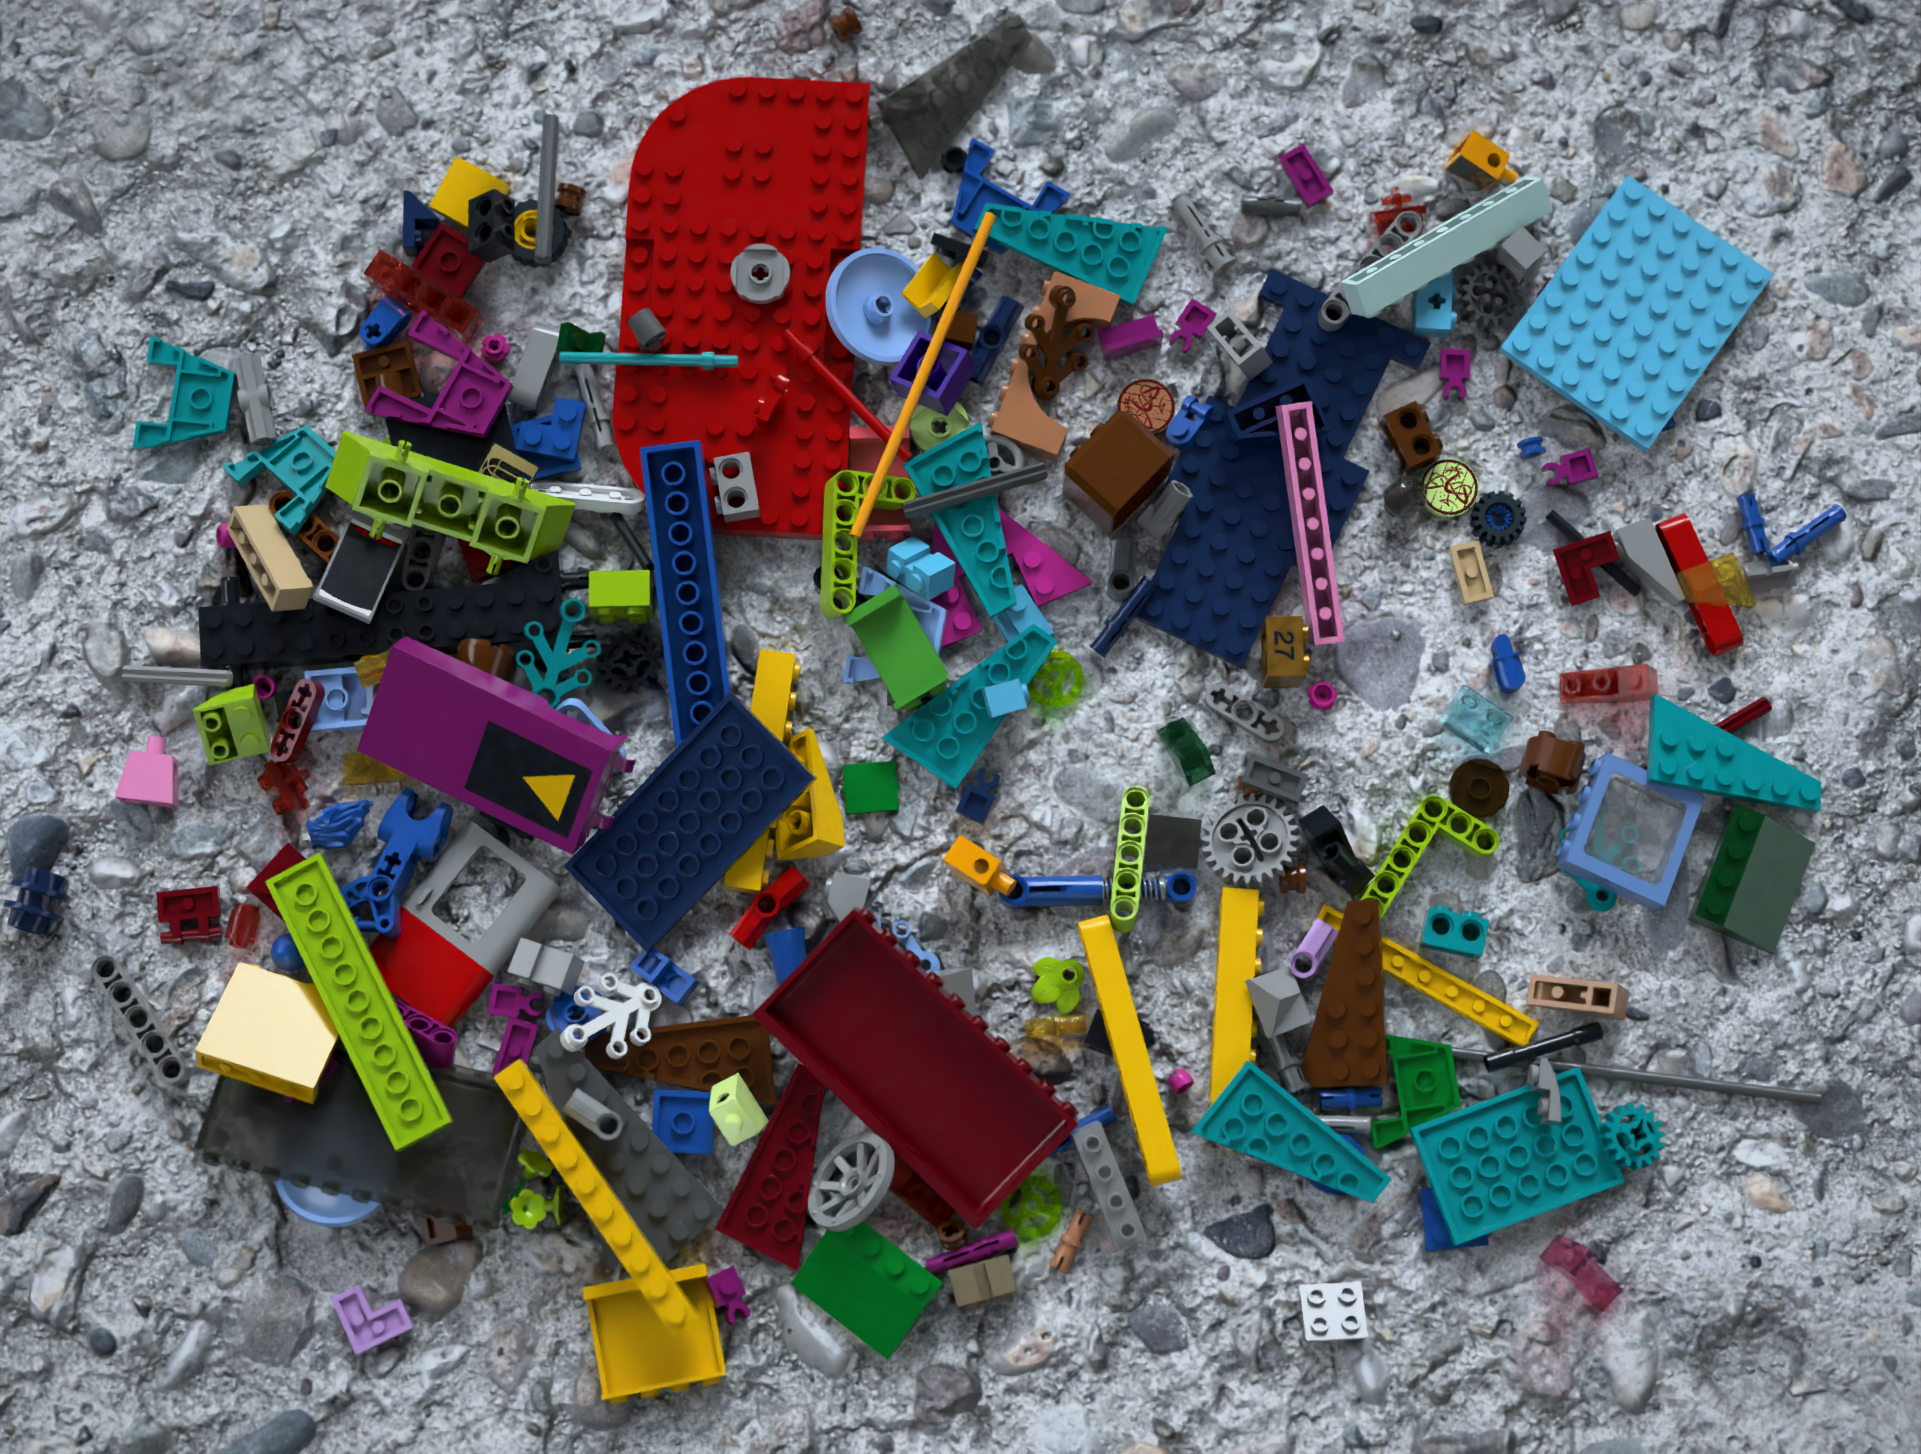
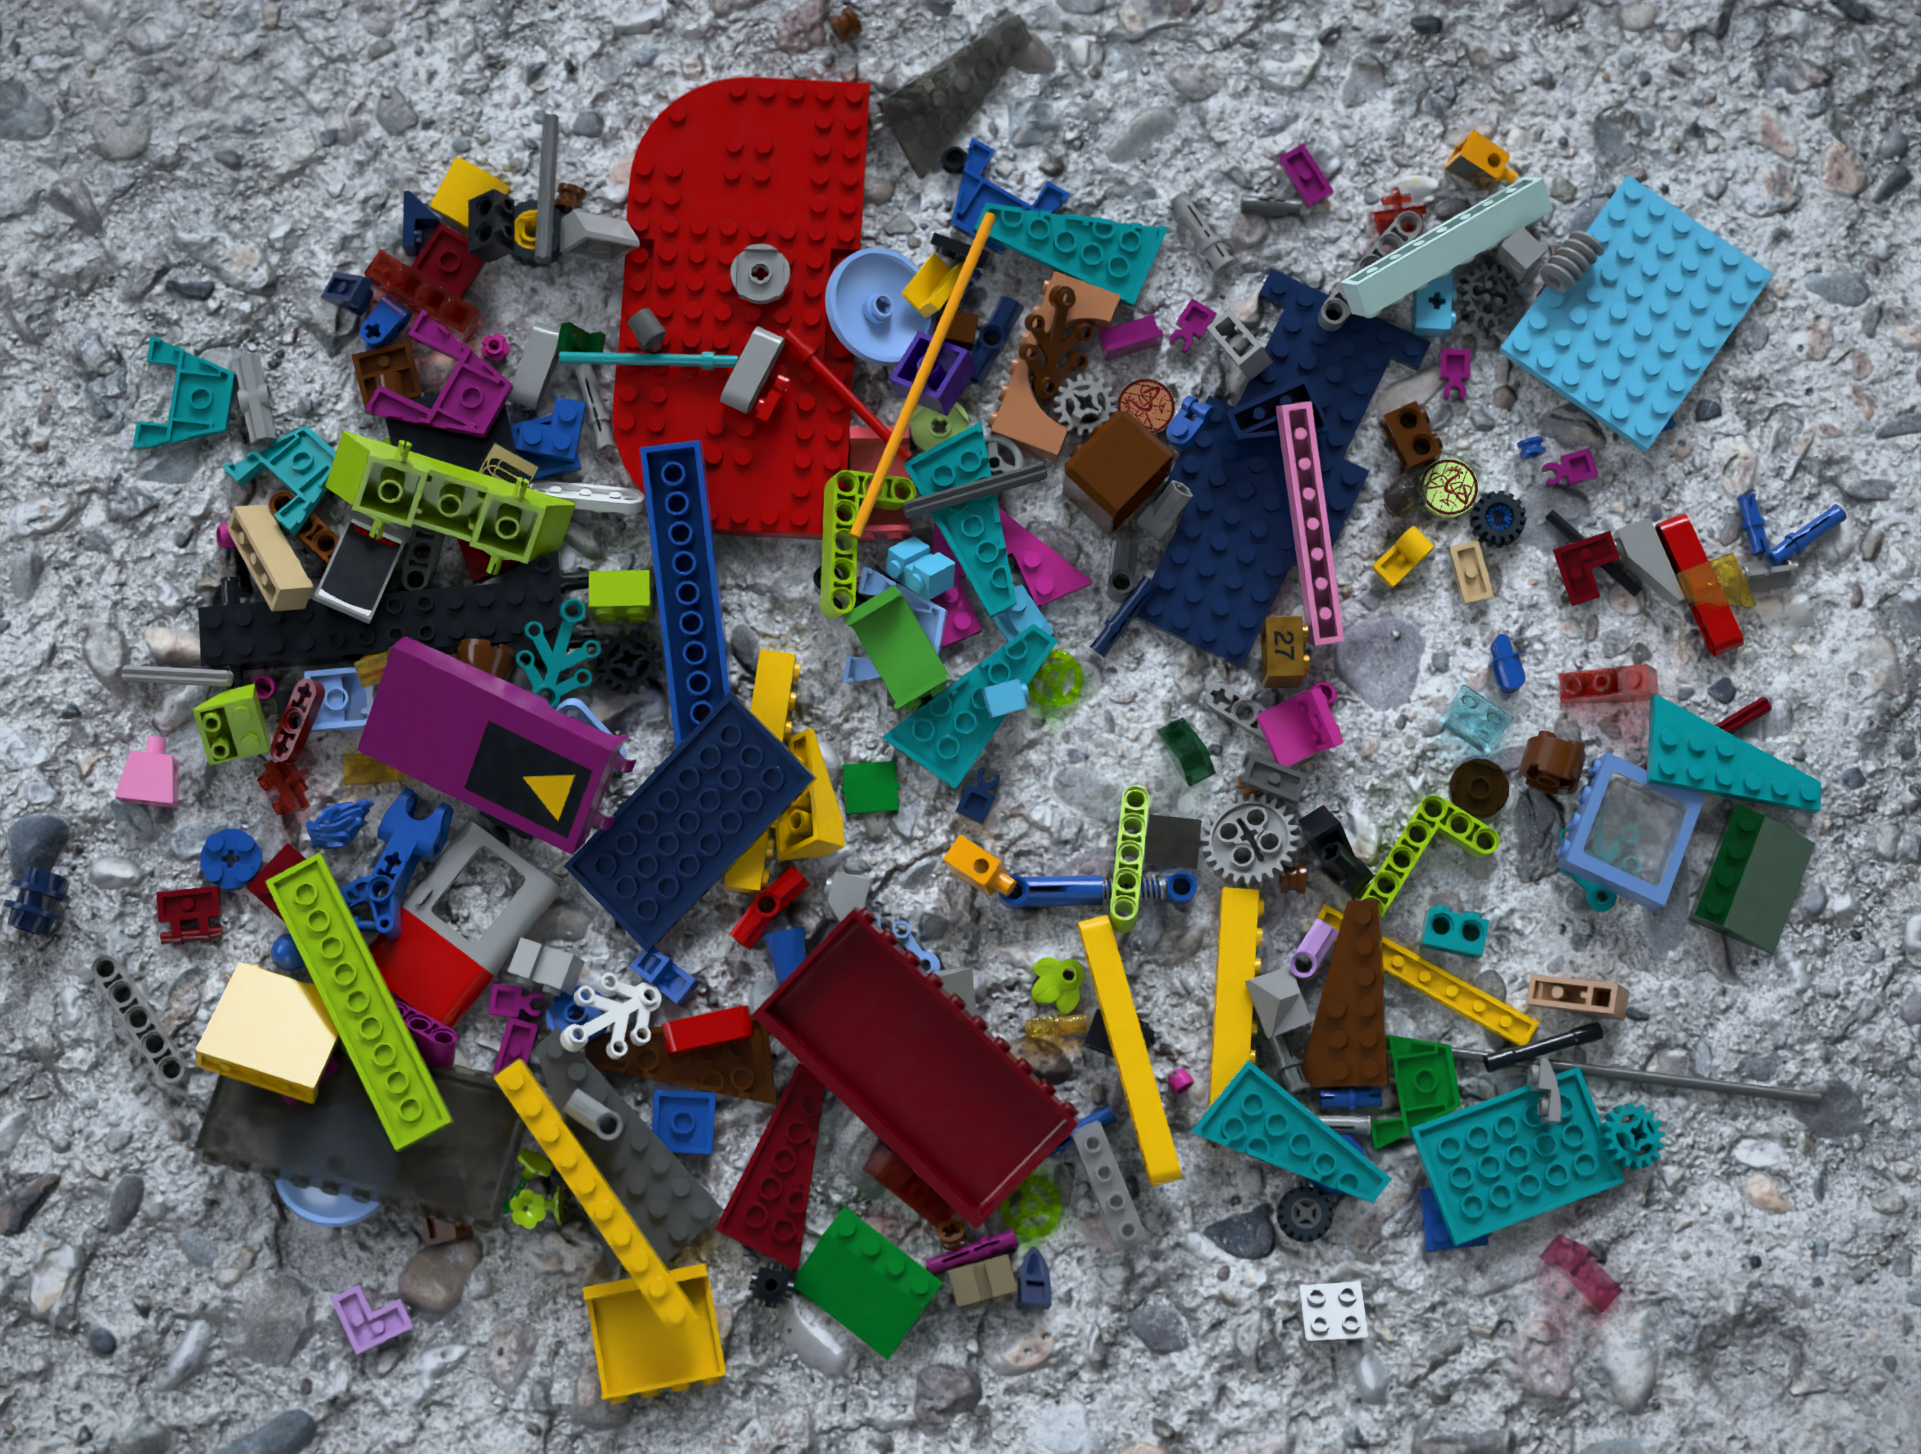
(242, 872): none -> blue plate
(243, 925): clear red brick -> none
(348, 292): none -> dark blue slope
(596, 236): none -> light grey slope
(632, 541): black bar -> none
(707, 1030): none -> red beam
(725, 1290): magenta plate -> none
(739, 1114): yellowish green torso -> none
(741, 486): light grey brick -> none
(752, 370): none -> light grey beam
(784, 1285): none -> black brick
(856, 1186): light grey wheel -> none
(1034, 1282): none -> dark blue plate
(1071, 1241): nougat pin -> none
(1075, 399): none -> light grey gear
(1299, 727): none -> dark pink bracket
(1312, 1206): none -> black wheel
(1403, 557): none -> yellow plate
(1571, 261): none -> light grey piece

